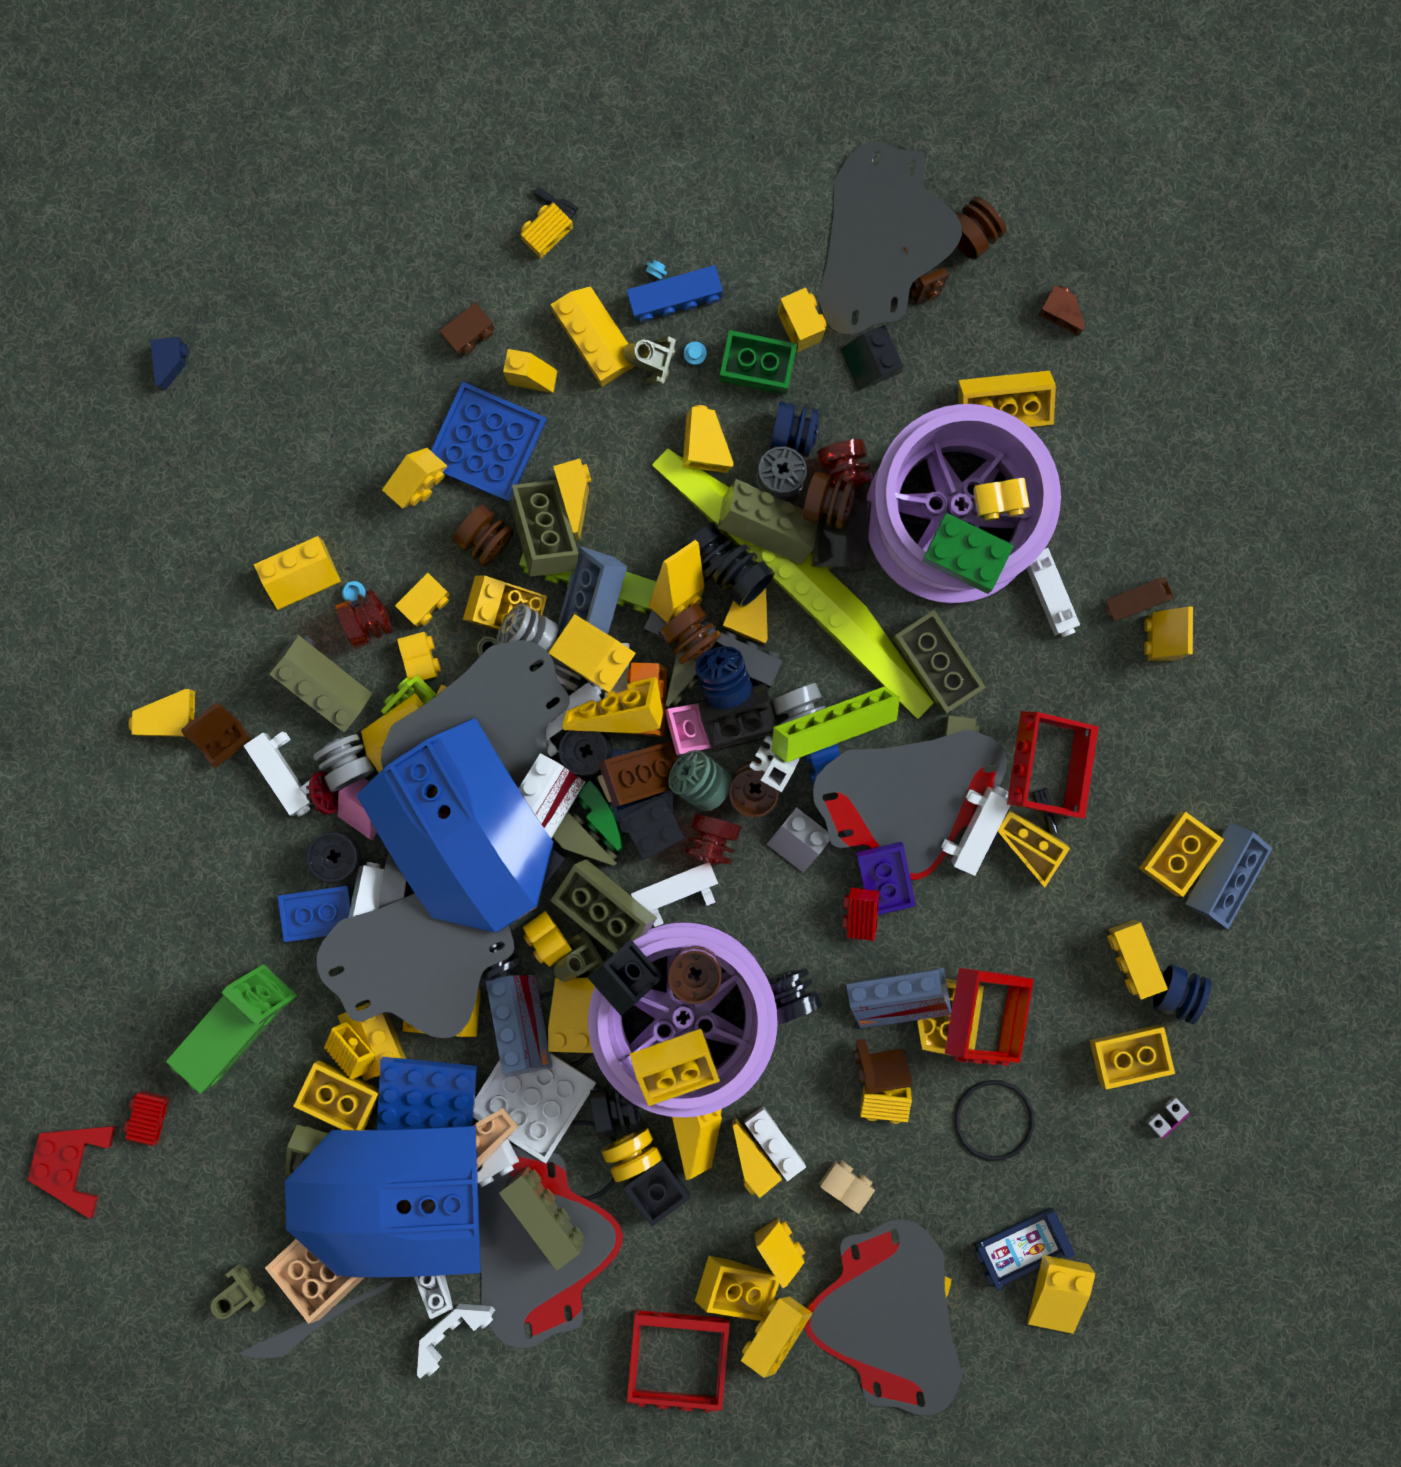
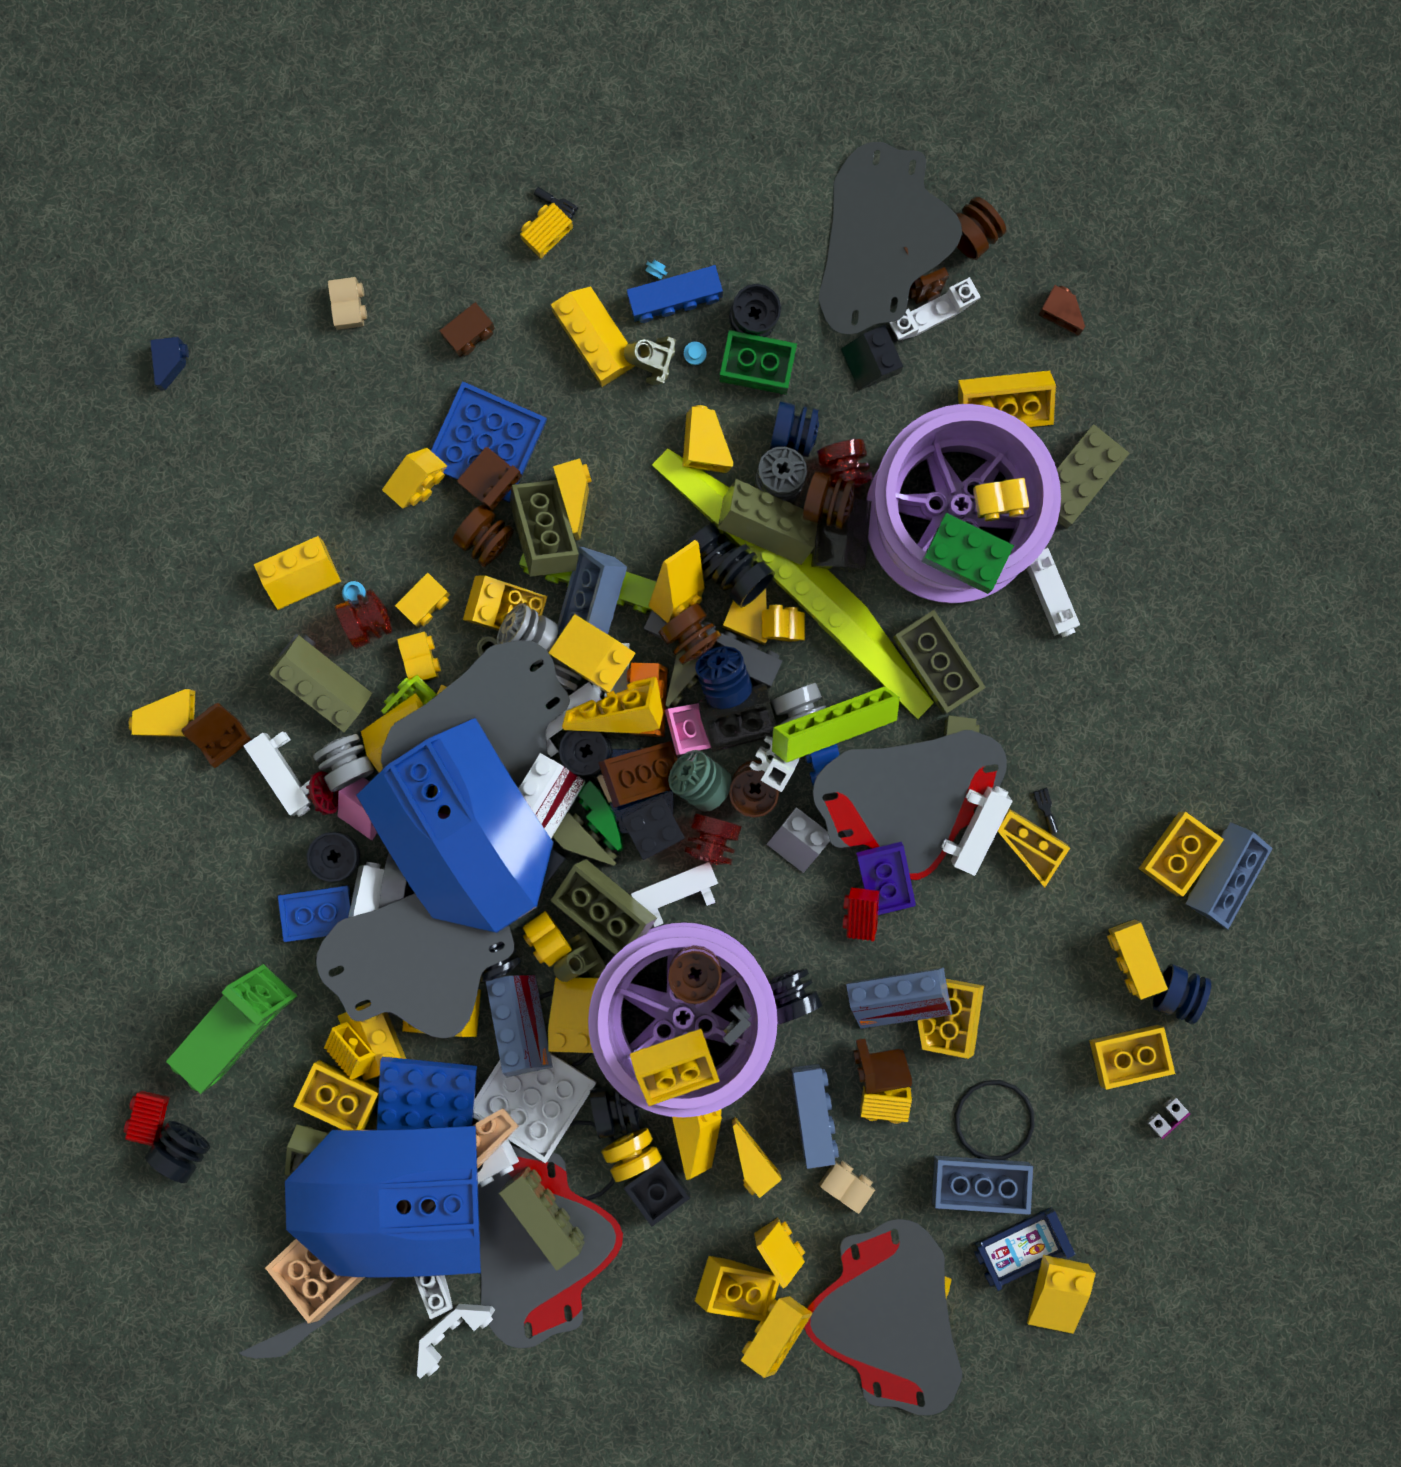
(59, 1161): red wing -> none
(177, 1152): none -> black wheel
(238, 1294): olive pin -> none
(346, 303): none -> tan brick
(489, 478): none -> reddish brown bracket
(529, 371): yellow slope -> none
(625, 977): black slope -> none
(681, 1321): red window -> none
(733, 1029): none -> dark grey bracket
(758, 300): none -> black wheel
(774, 1143): white arch -> none
(783, 624): none -> yellow brick
(801, 319): yellow brick -> none
(813, 1116): none -> sand blue brick
(936, 311): none -> white slope
(982, 1185): none -> sand blue brick
(1013, 1022): red window -> none
(1079, 768): red window -> none
(1086, 472): none -> olive brick
(1139, 599): reddish brown slope -> none
(1169, 634): yellow slope -> none

